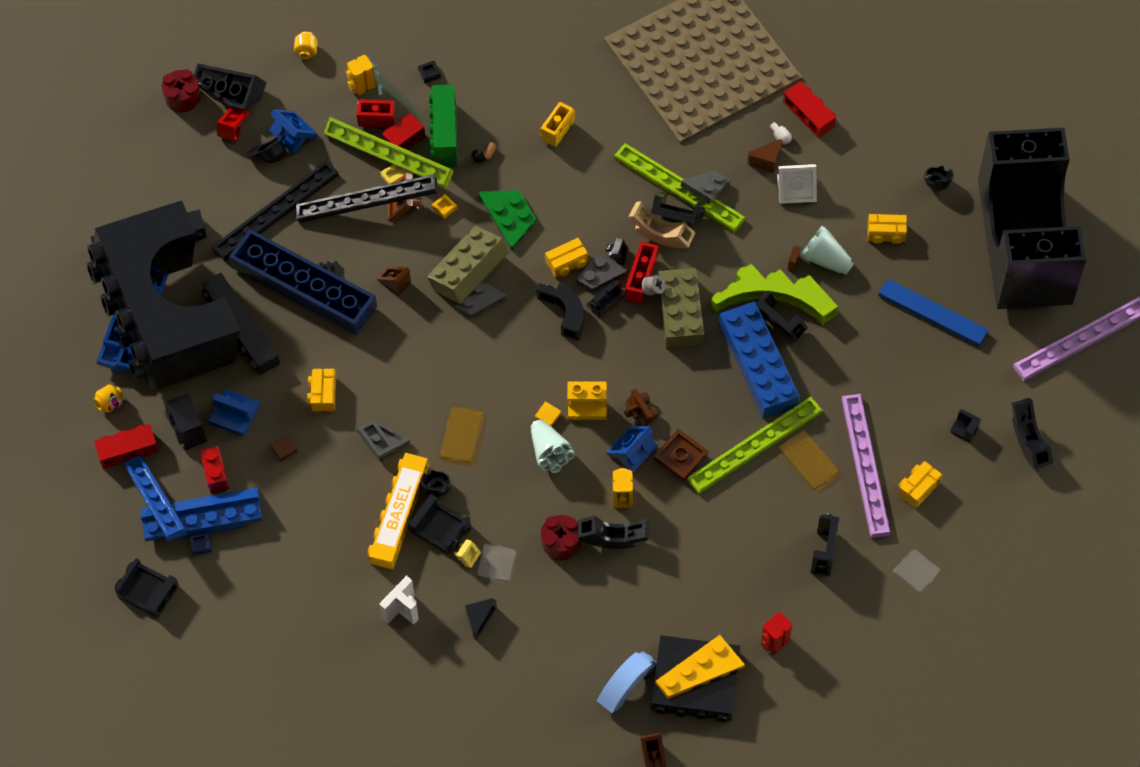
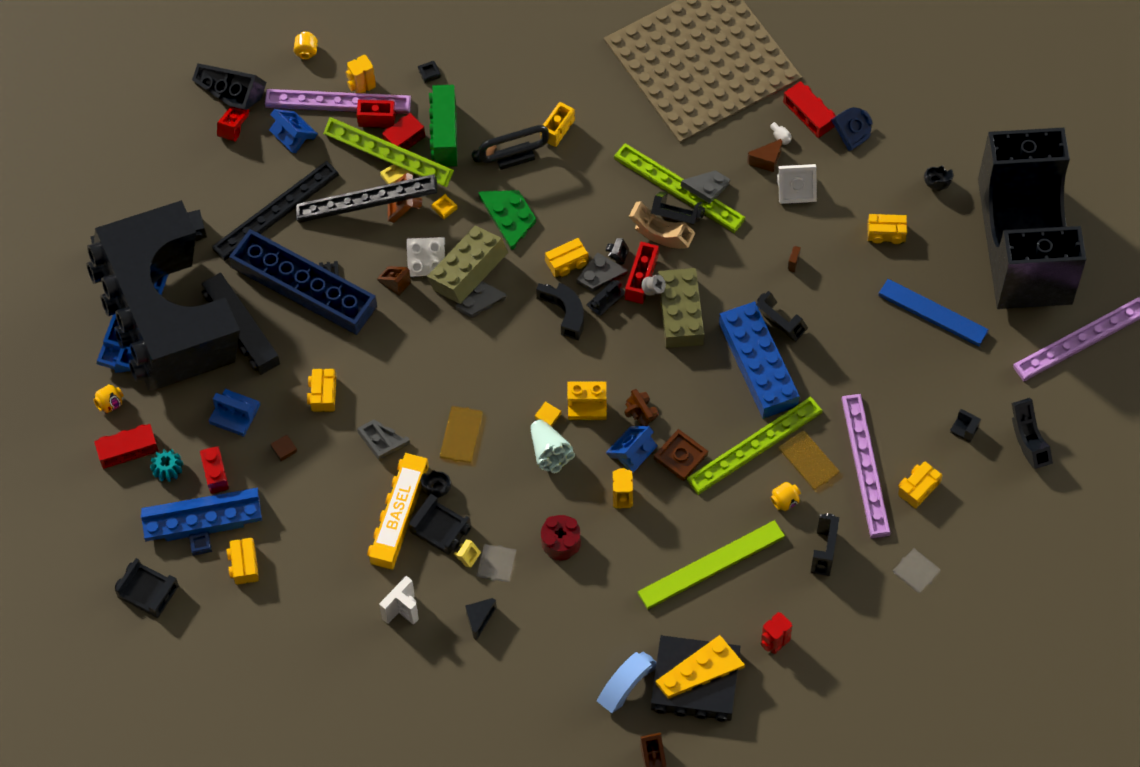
(154, 498): blue tile -> none
(161, 460): none -> teal gear
(181, 90): dark red brick -> none
(185, 422): black brick -> none
(244, 561): none -> yellow brick
(270, 151): black piece -> none
(329, 100): none -> lavender tile
(376, 73): clear light blue piece -> none
(424, 254): none -> white bracket
(516, 154): none -> black bar
(612, 536): black arch -> none
(711, 564): none -> lime tile
(785, 496): none -> yellow head
(804, 294): lime arch -> none
(827, 252): light aqua cone -> none
(853, 126): none -> dark blue tile

